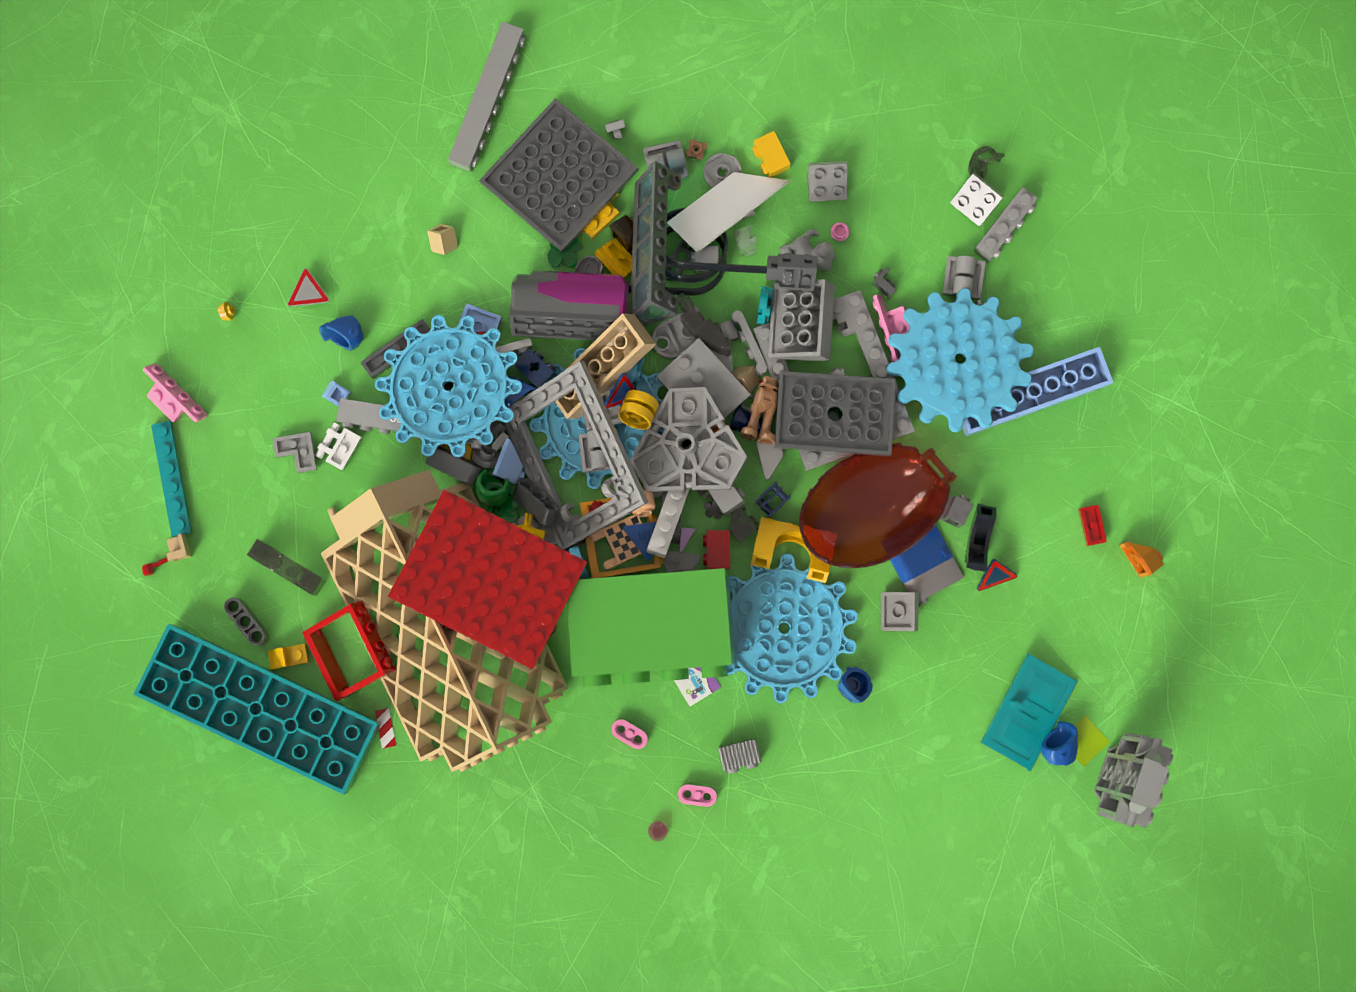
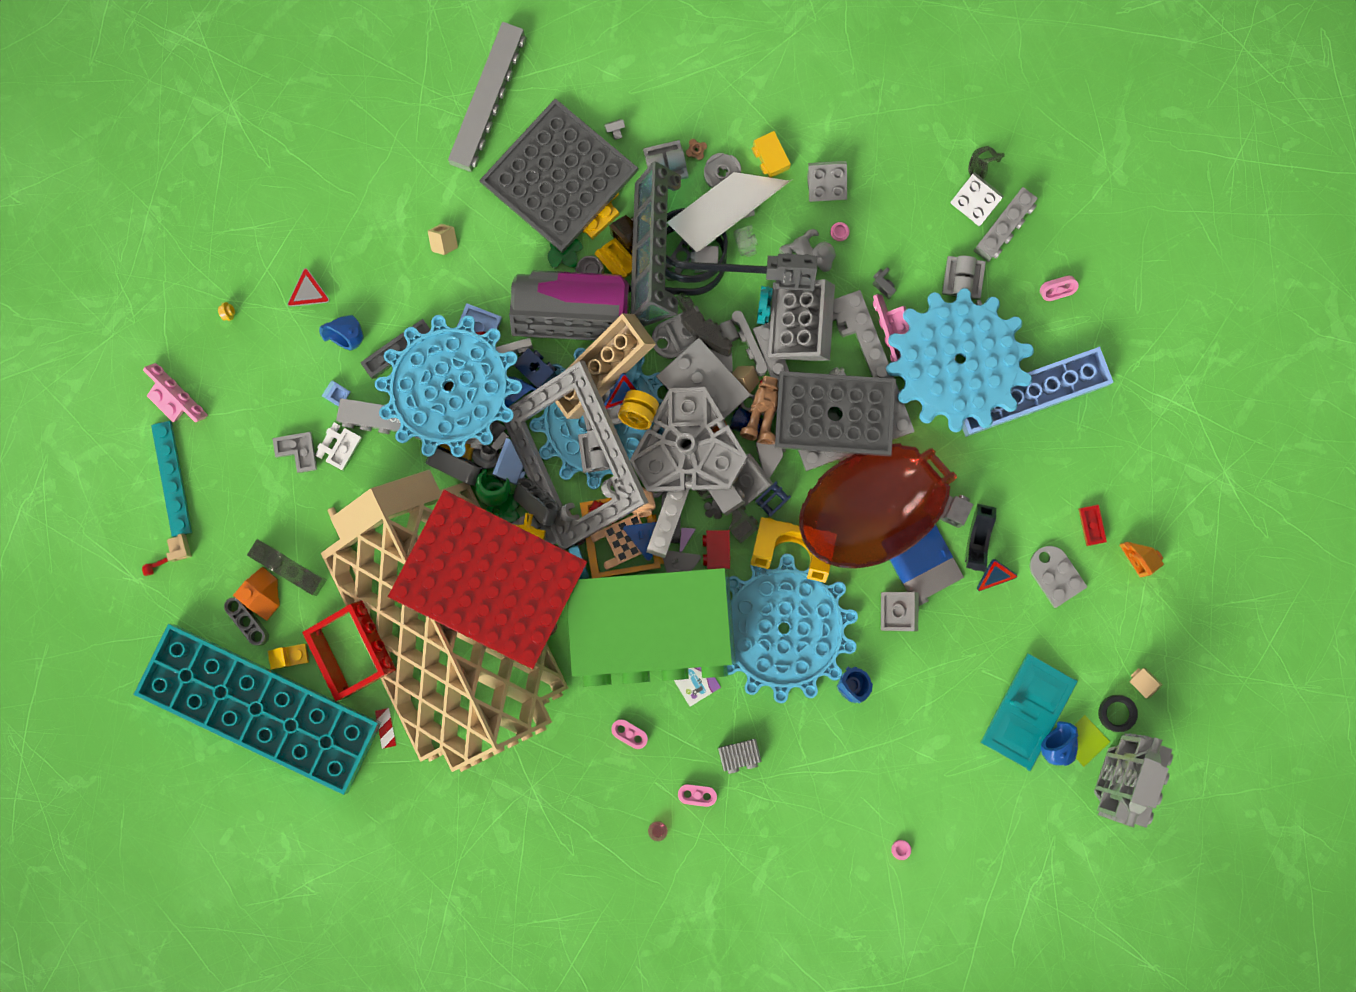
(260, 593): none -> orange slope
(752, 480): none -> light grey tile
(901, 849): none -> bright pink tile
(1057, 289): none -> bright pink plate
(1057, 576): none -> light grey plate
(1133, 713): none -> black tyre
(1145, 682): none -> tan brick

